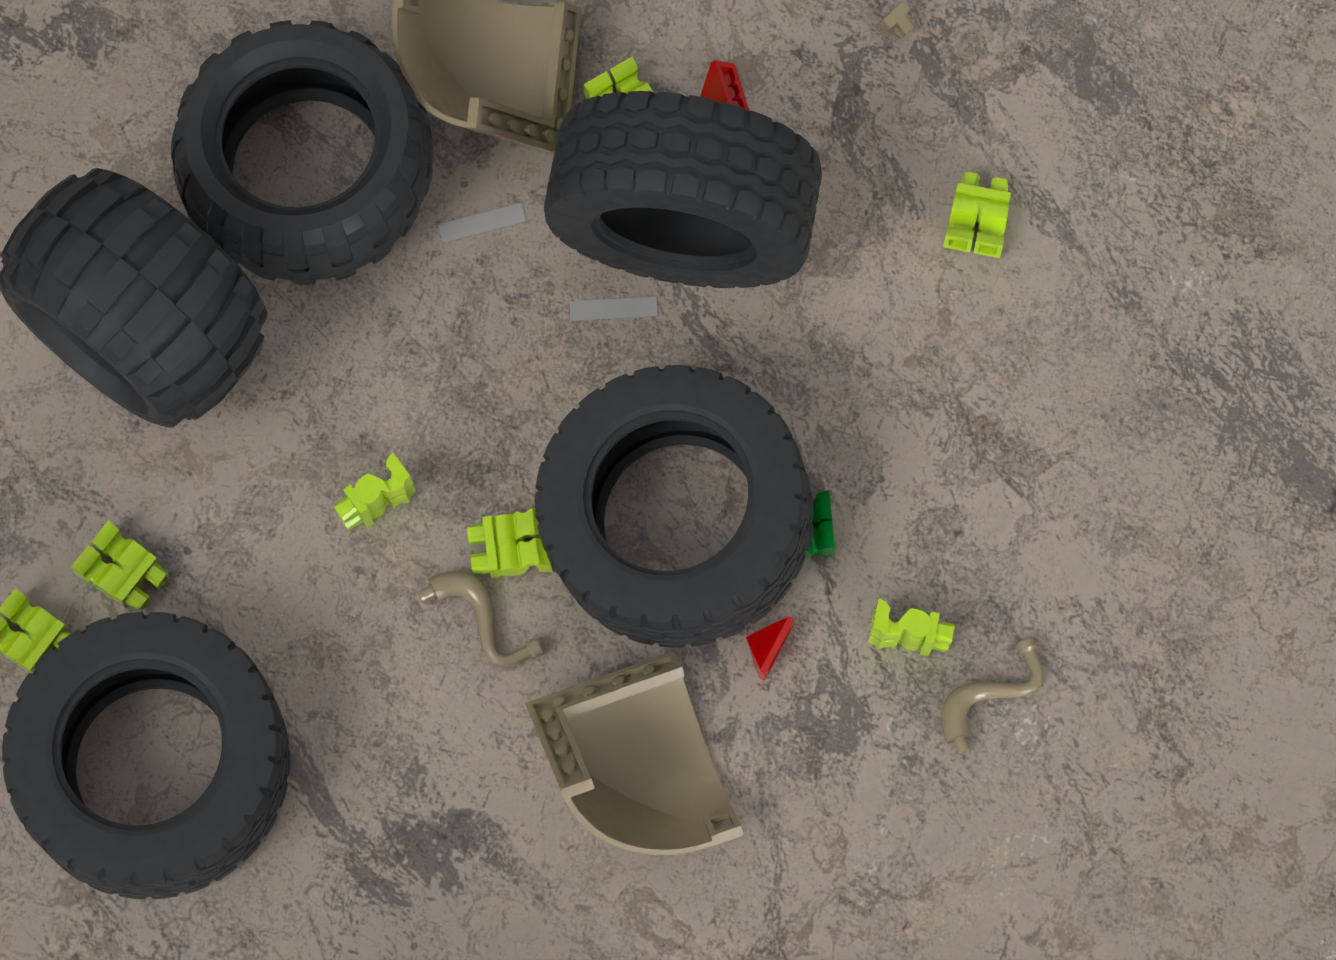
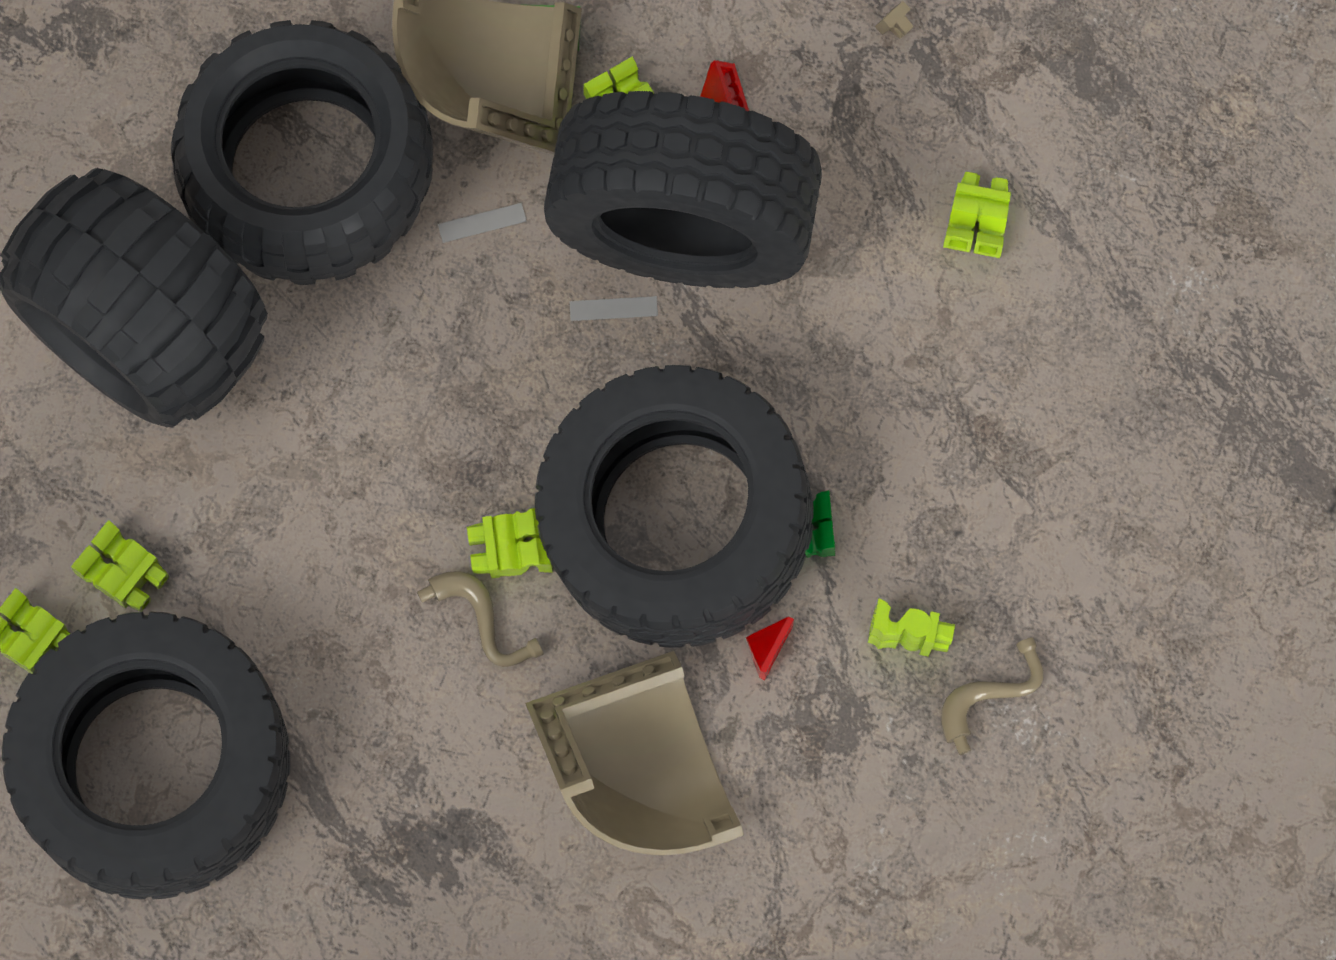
(372, 495): lime hips -> none

